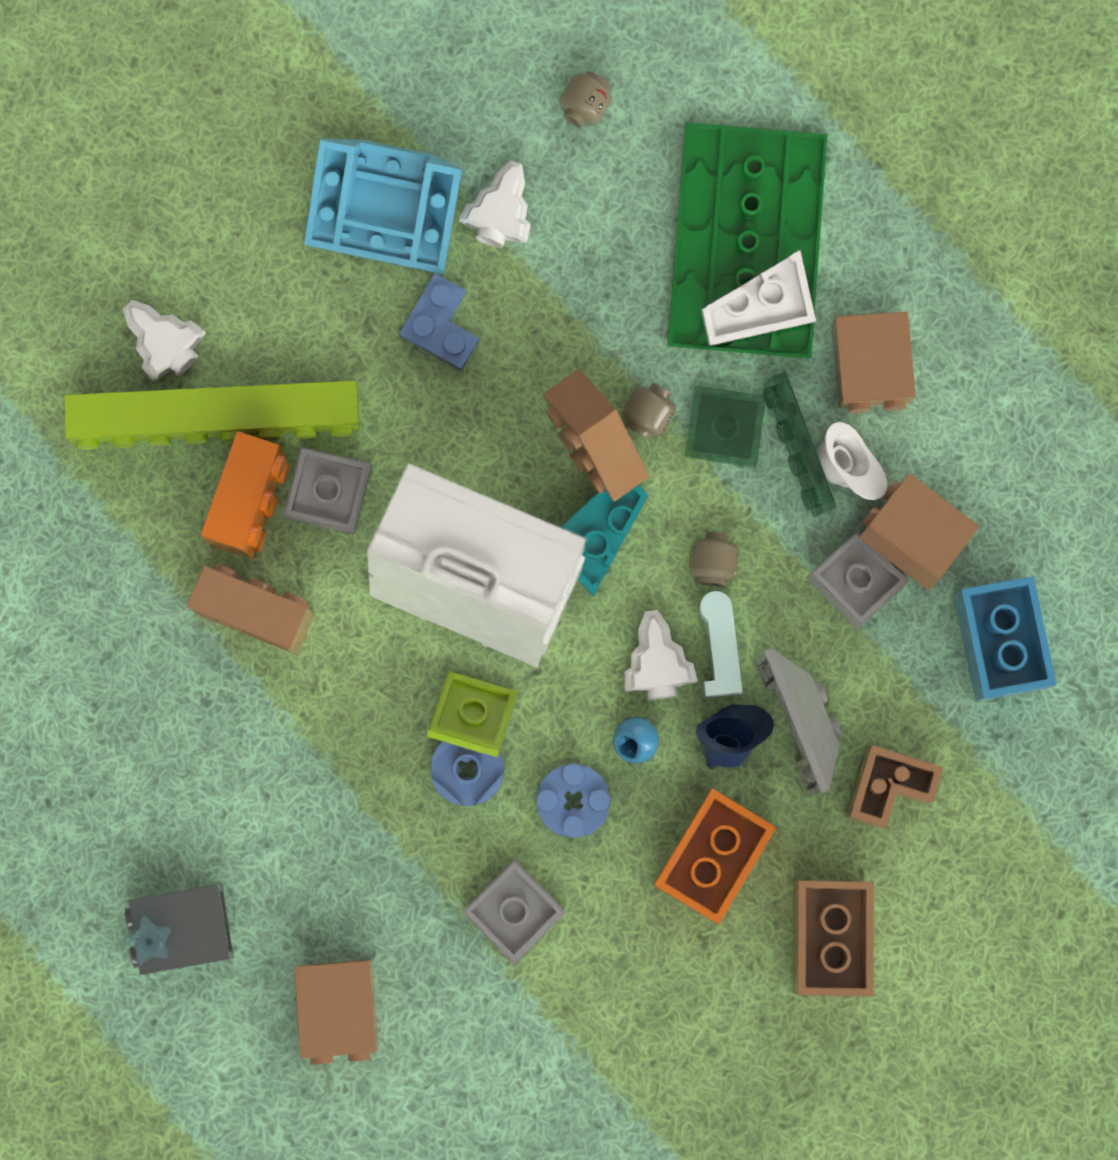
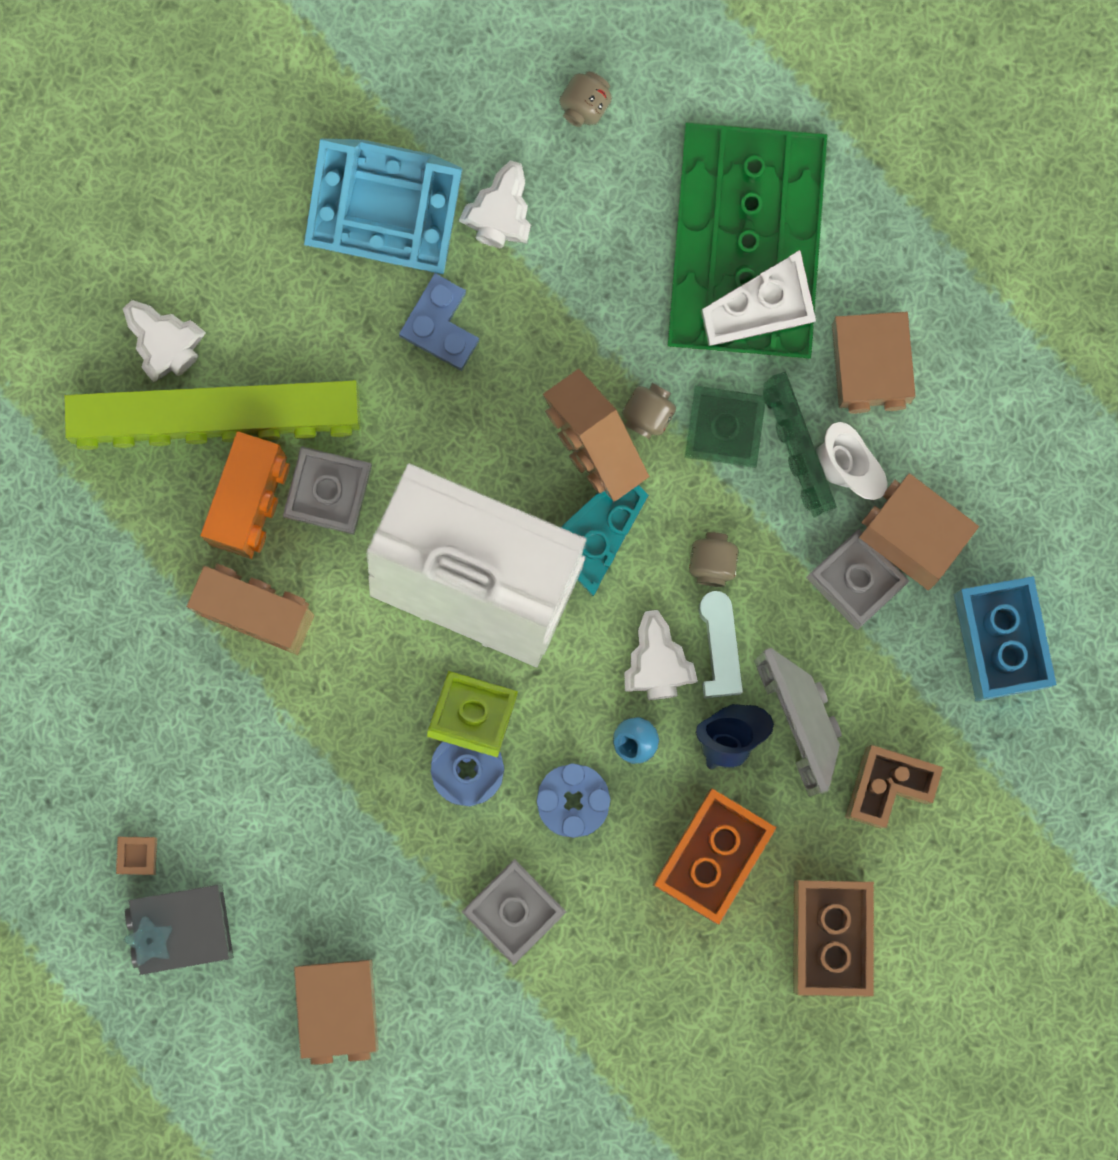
(136, 855): none -> medium nougat plate

